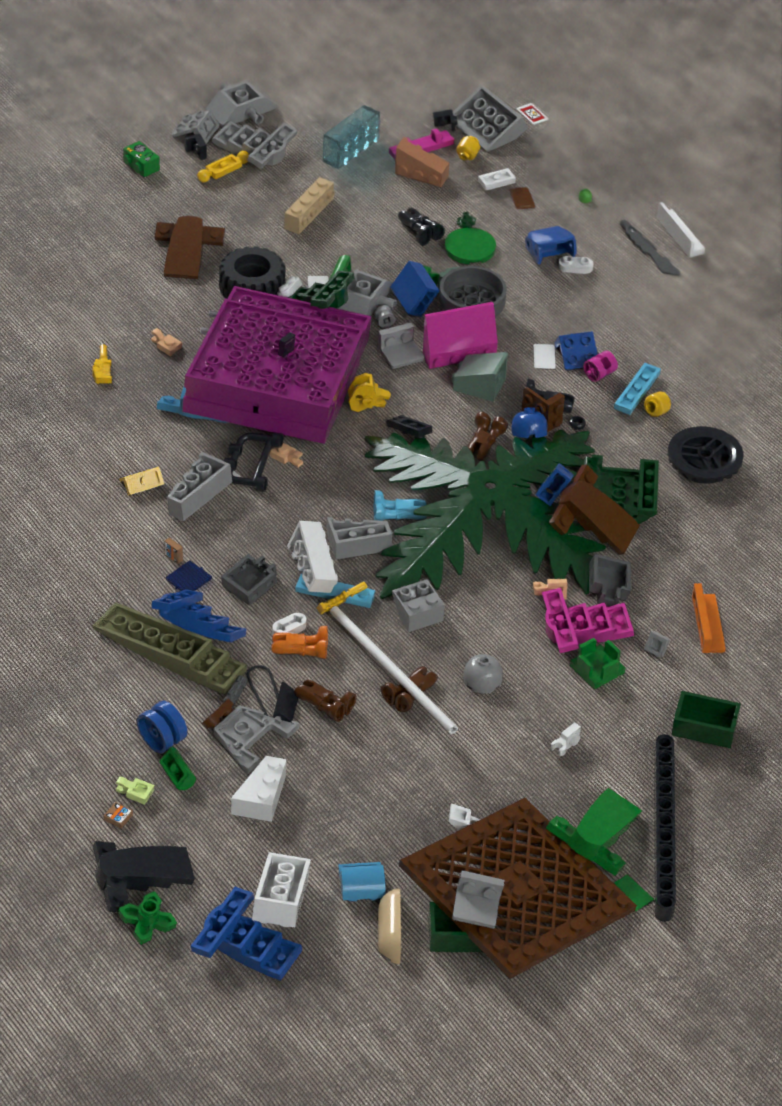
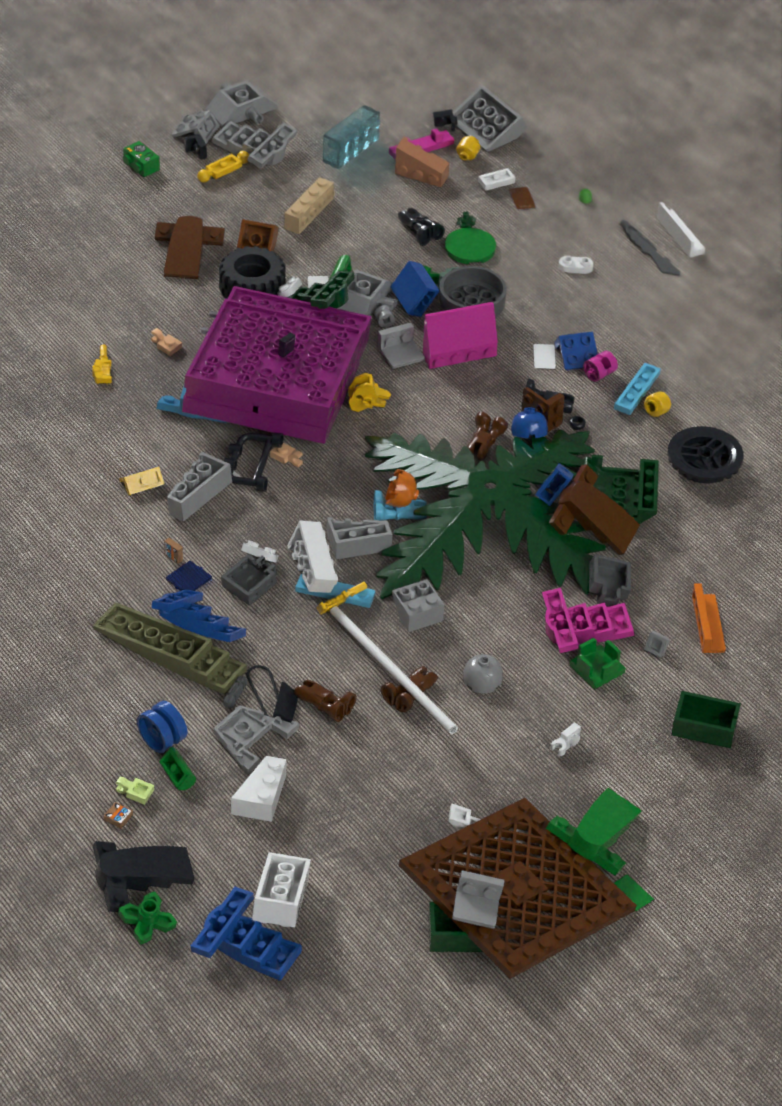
(223, 710): reddish brown plate -> none
(252, 548): none -> white plate
(257, 234): none -> dark orange slope
(293, 623): white beam -> none
(302, 644): orange piece -> none
(362, 881): dark azure brick -> none
(390, 926): tan brick -> none
(401, 490): none -> orange cylinder
(410, 426): black hinge -> none
(481, 375): sand green slope -> none
(532, 113): sticker -> none
(540, 587): light nougat plate -> none
(550, 242): blue piece -> none
(664, 828): black beam -> none

